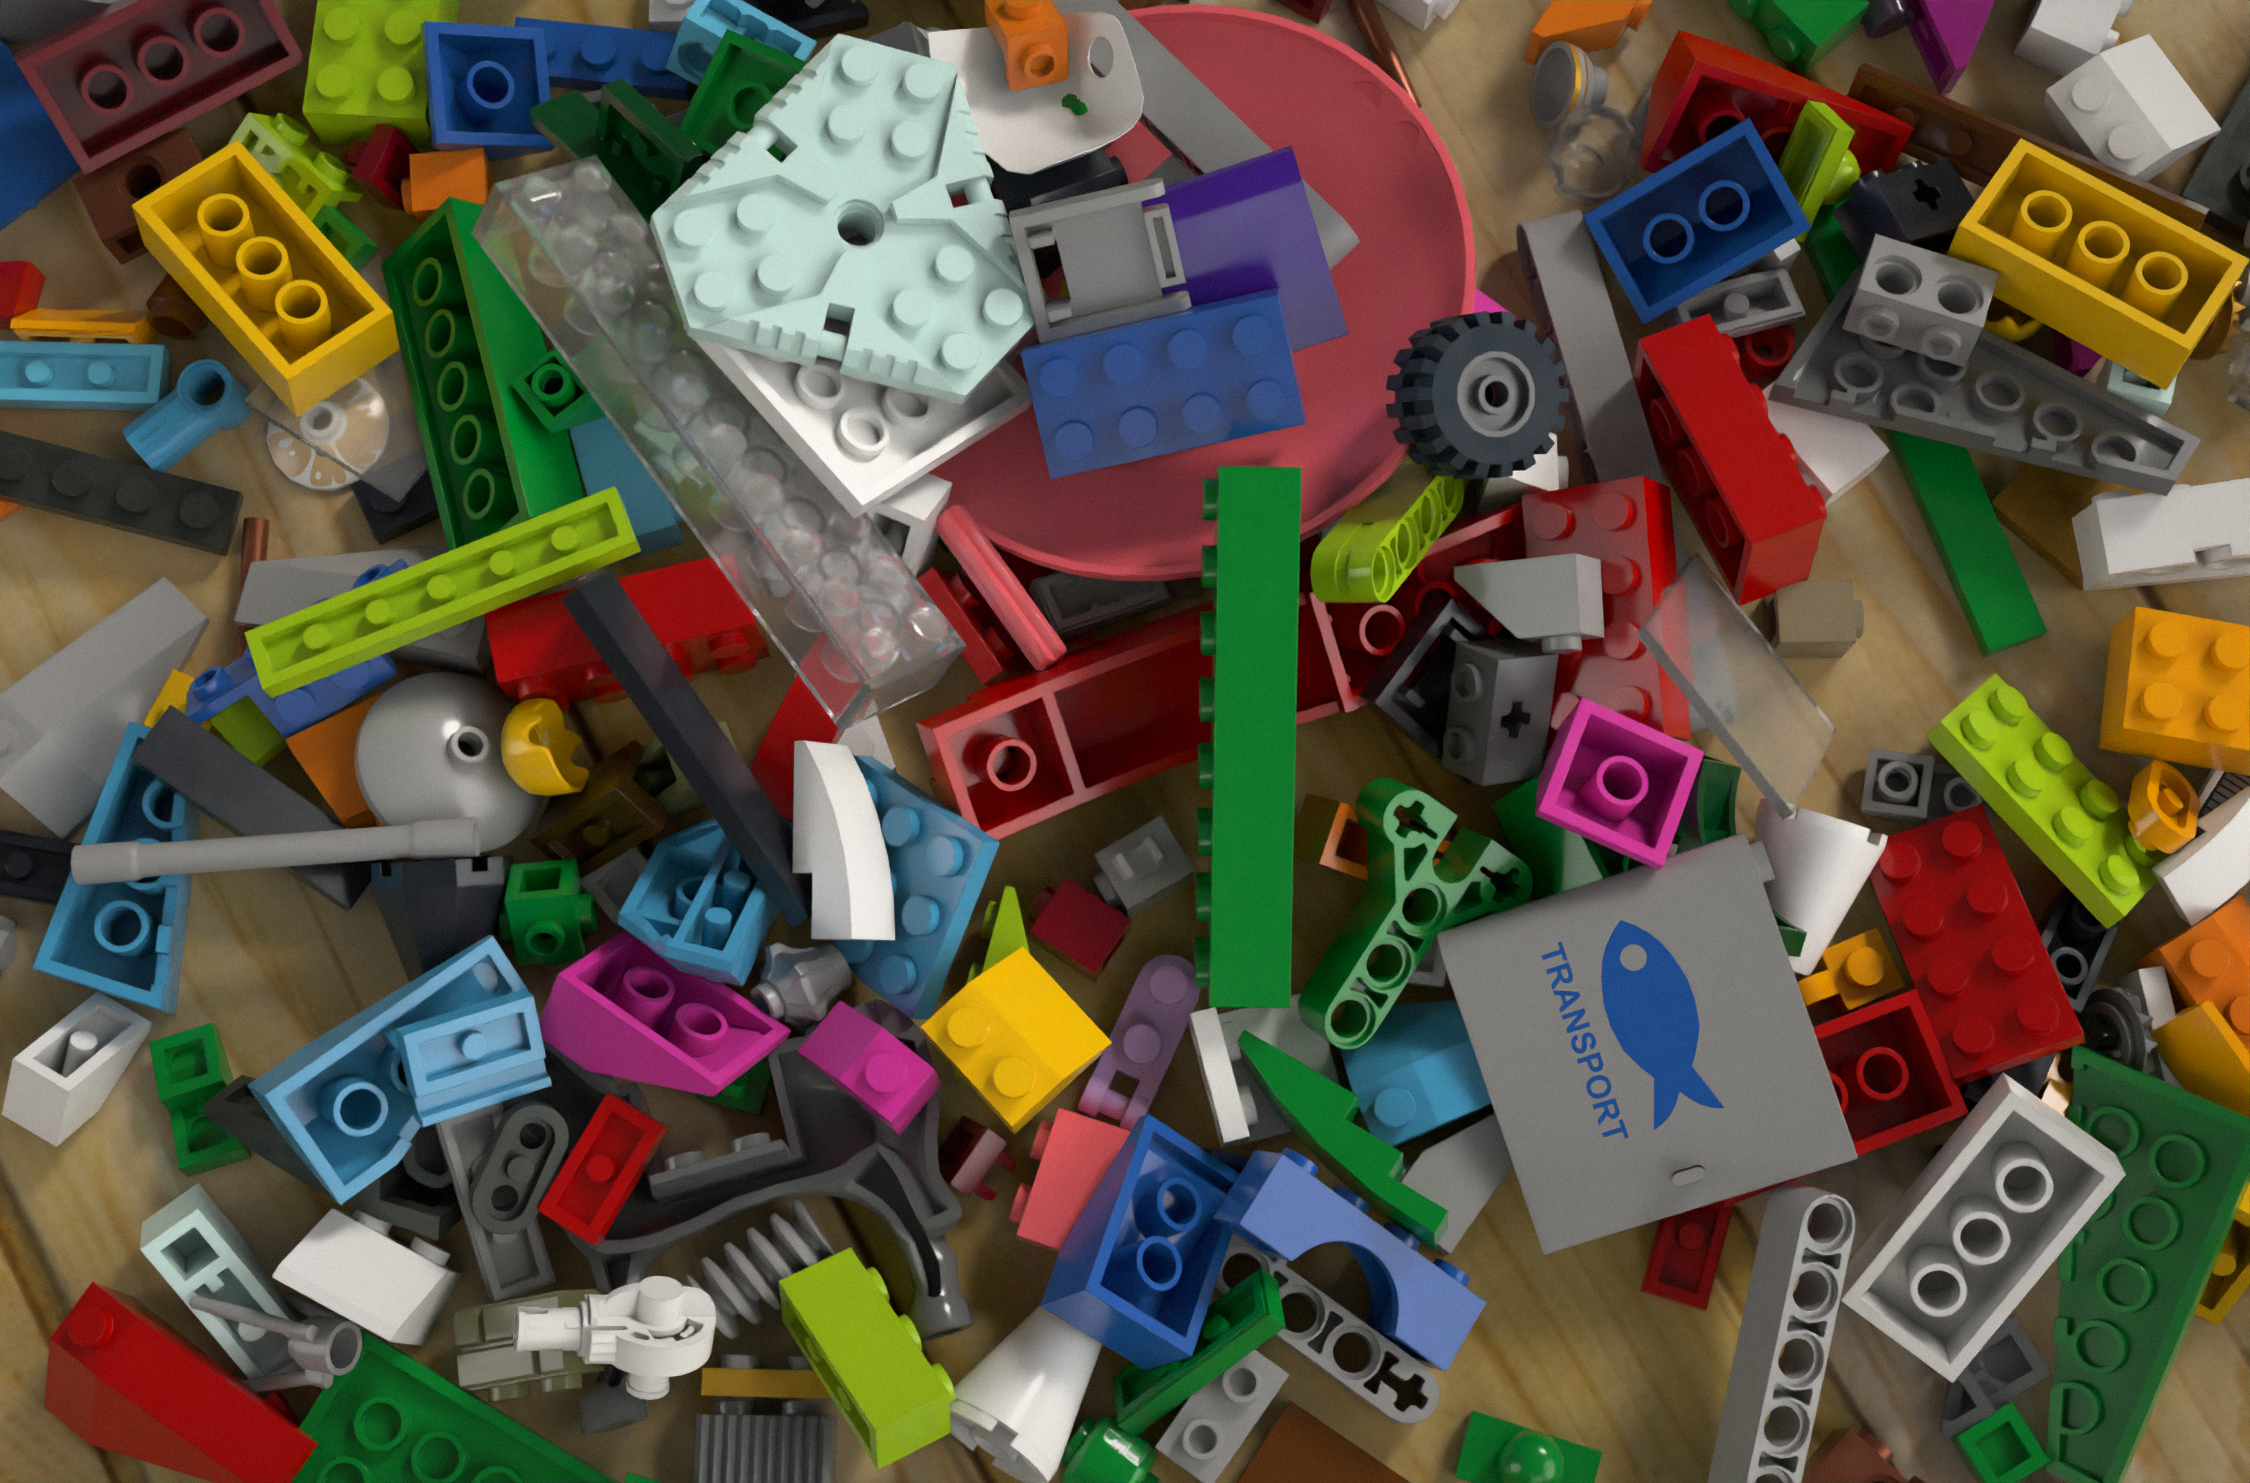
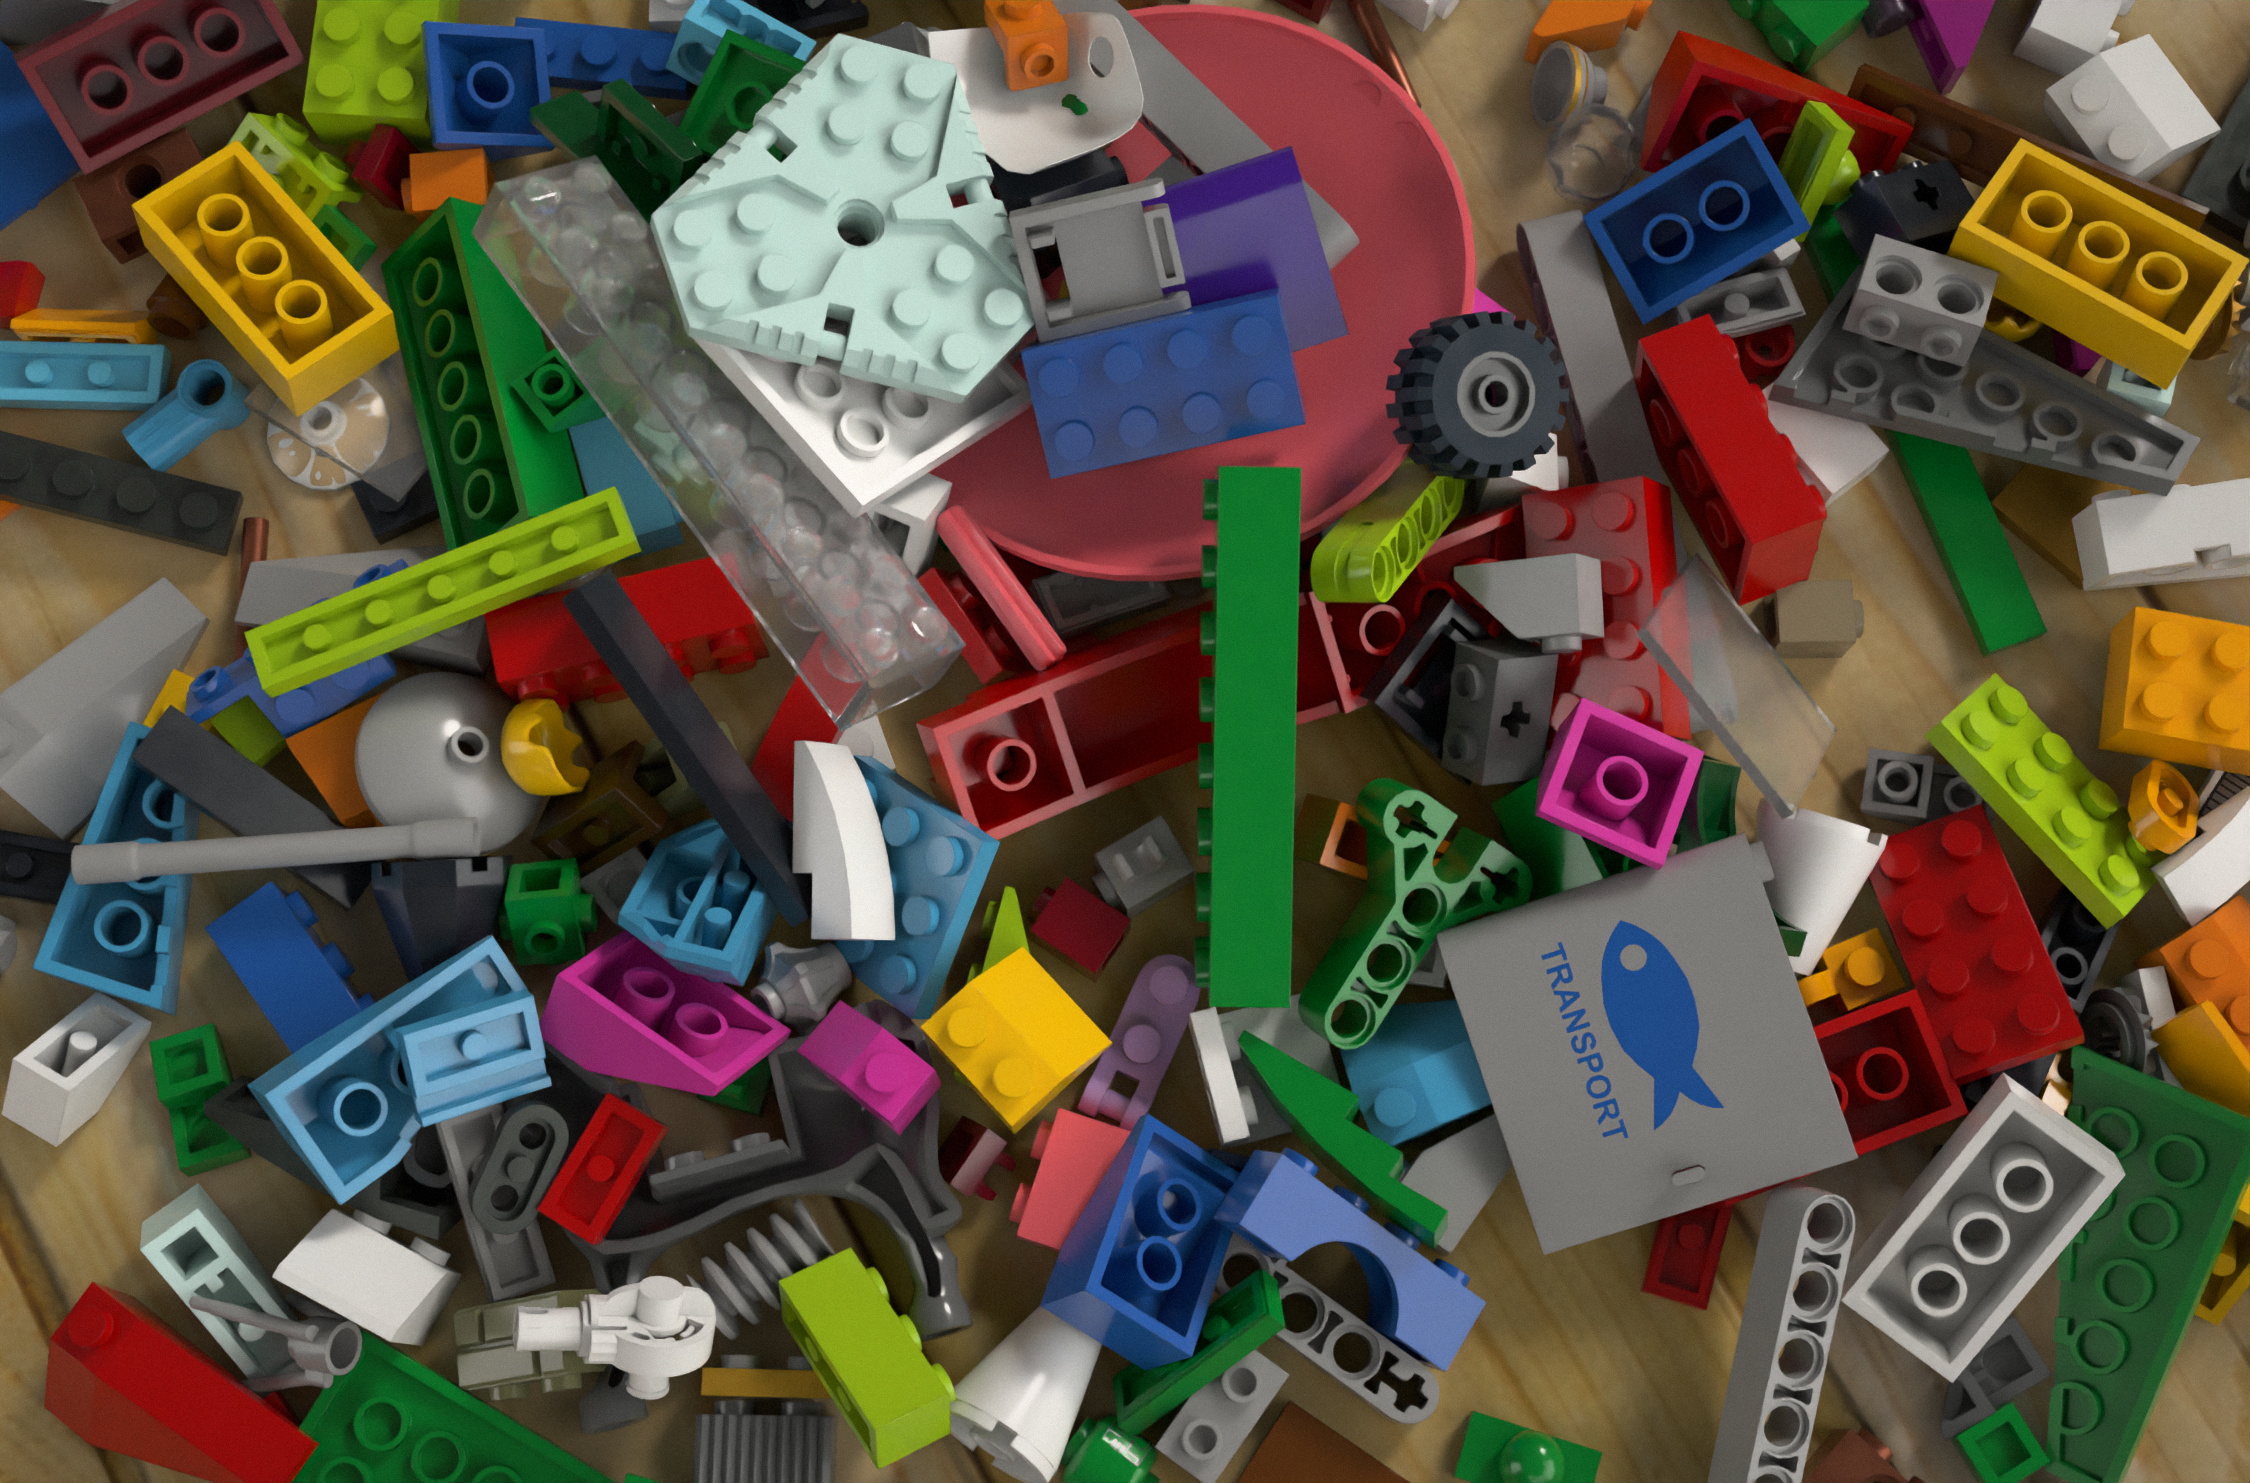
(287, 965): none -> blue brick

